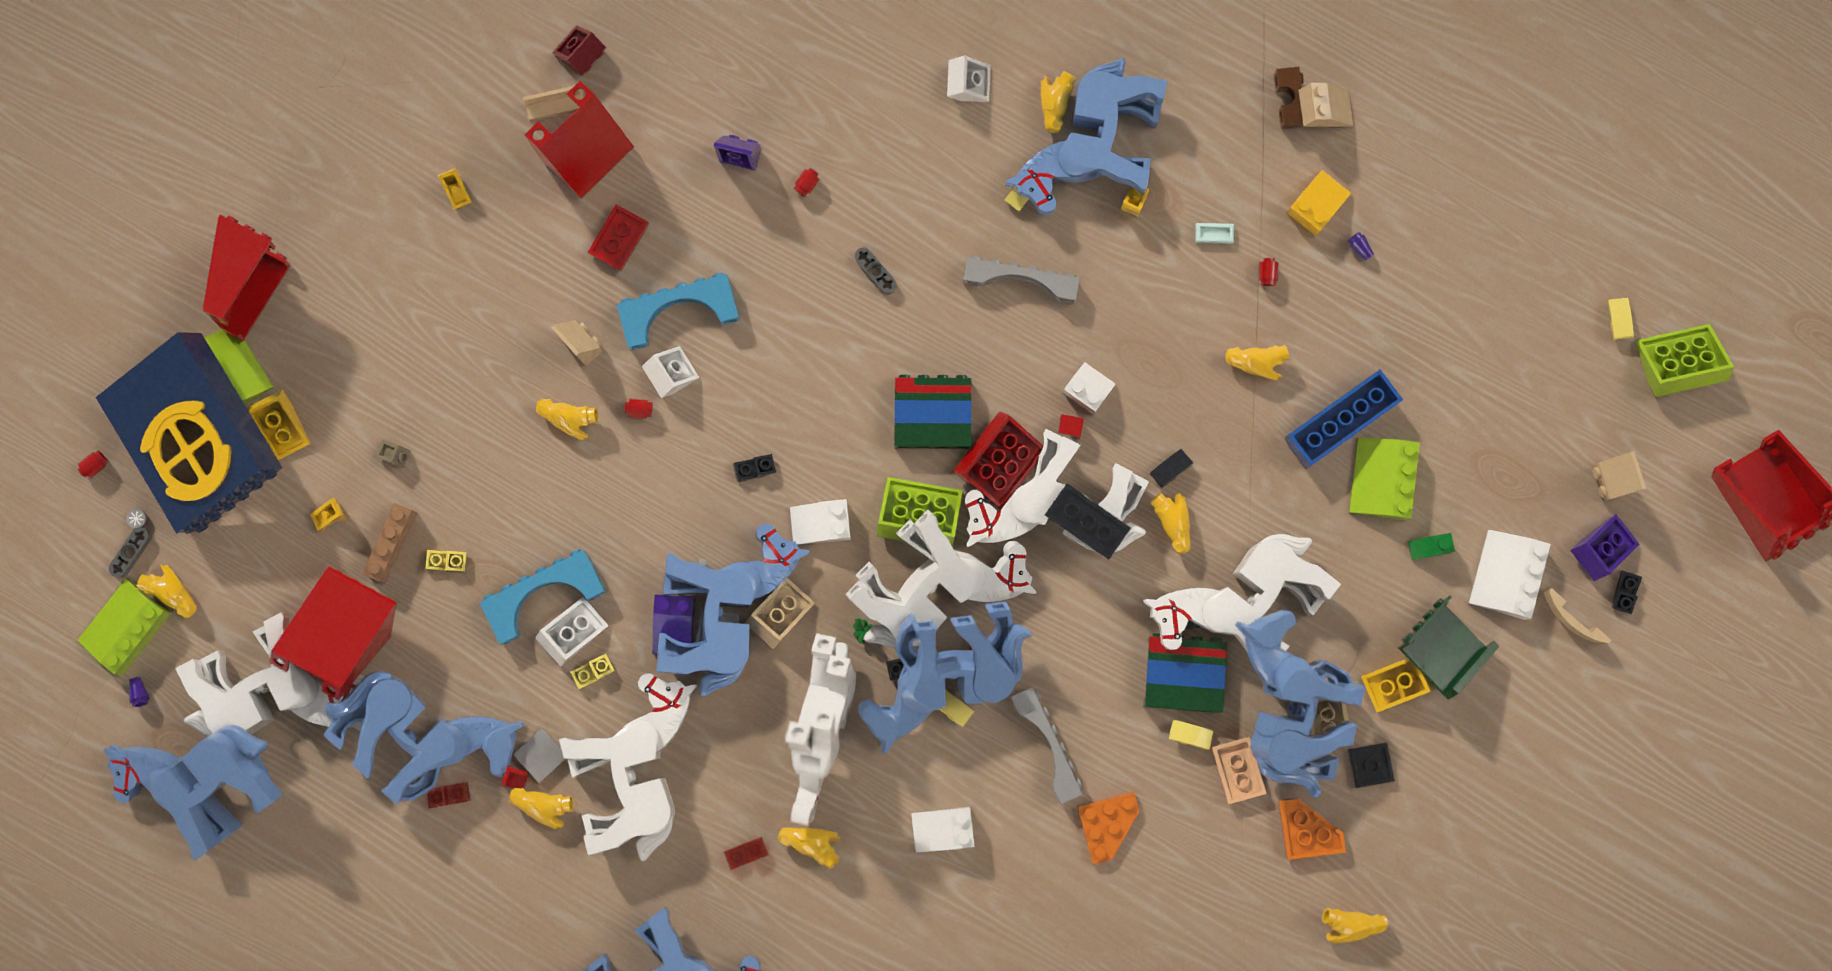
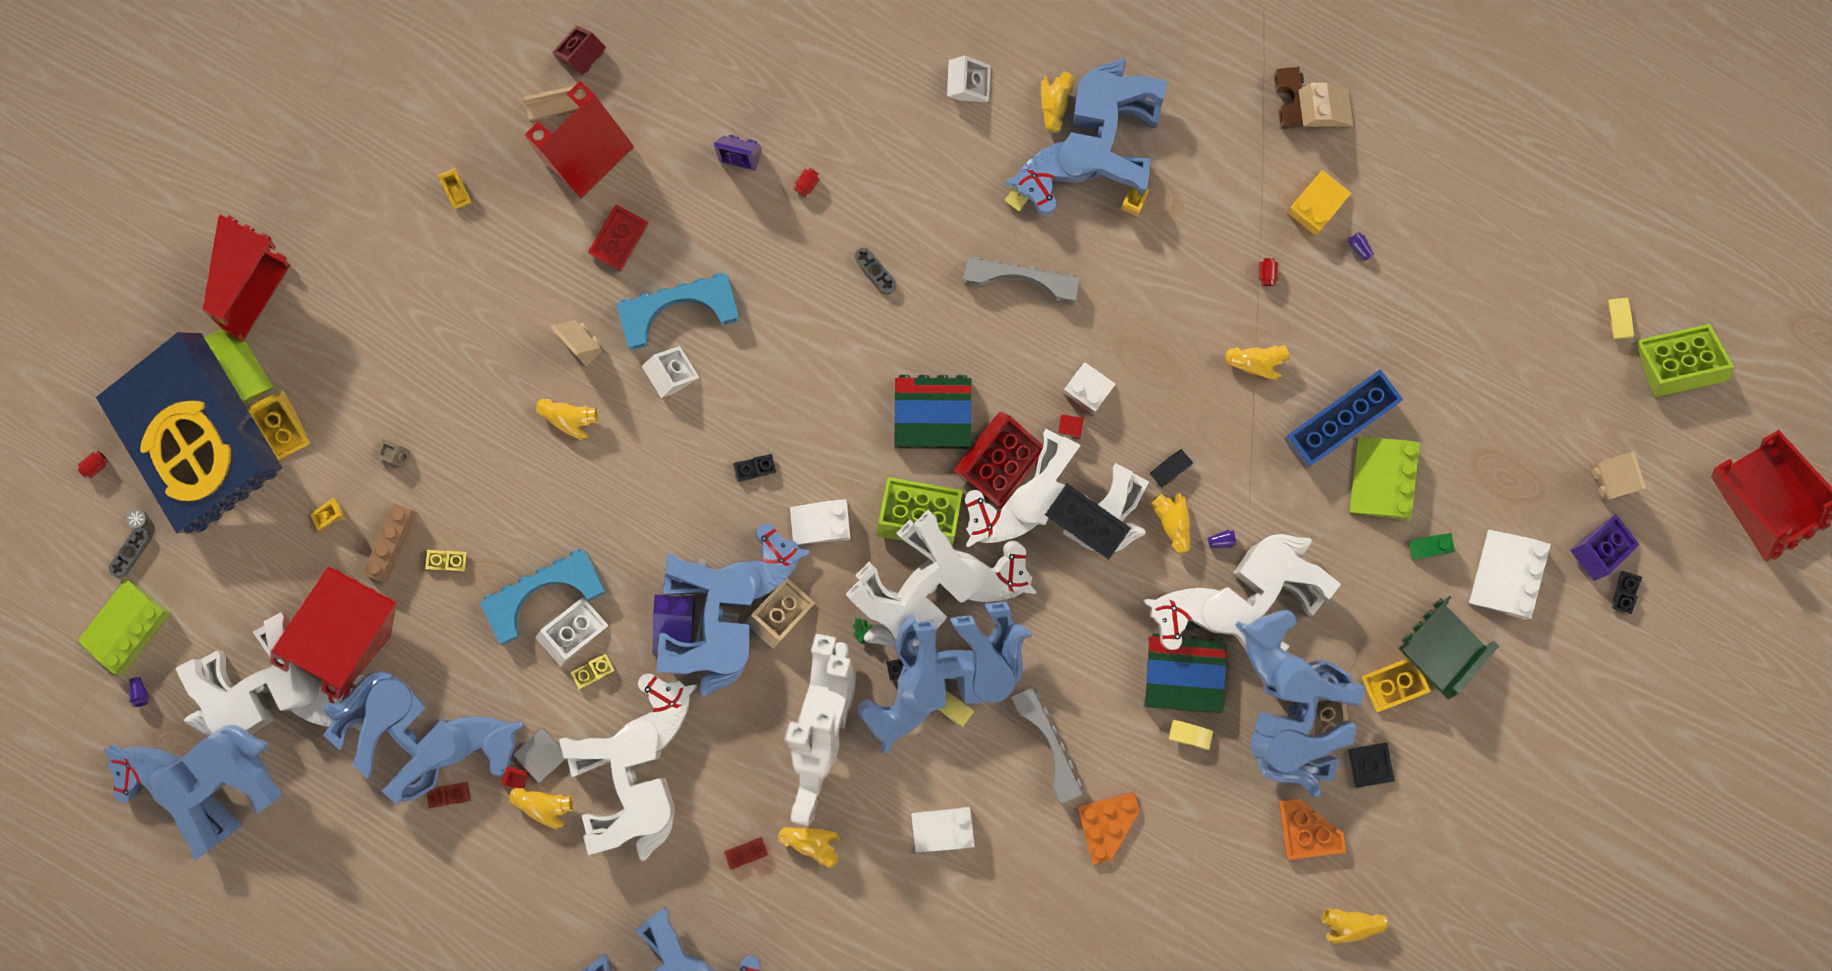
(169, 591): yellow animal -> none
(638, 408): red brick -> none
(1214, 233): light aqua tile -> none
(1224, 539): none -> dark purple cone
(1238, 770): light nougat plate -> none
(1556, 602): tan slope -> none

